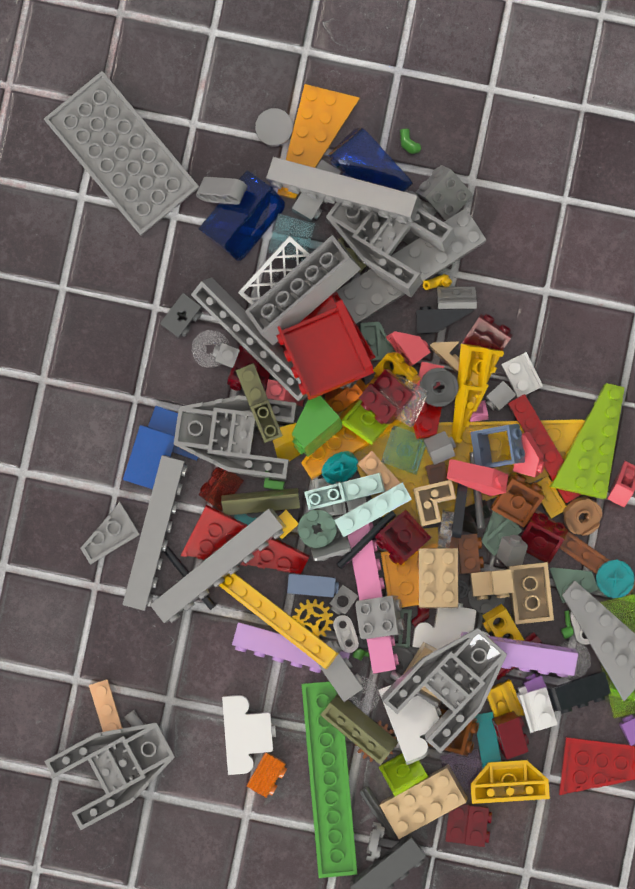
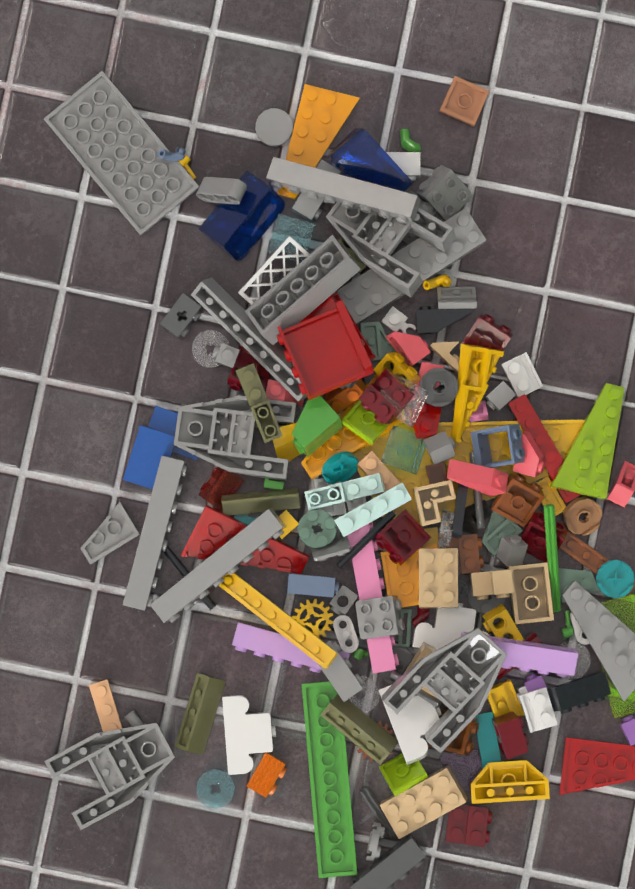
(170, 156): none -> sand blue arm
(184, 162): none -> yellow hand
(200, 714): none -> olive panel
(217, 799): none -> clear light blue plate
(396, 320): none -> white plate
(408, 162): none -> white slope
(464, 101): none -> nougat plate
(552, 555): none -> bright green axle

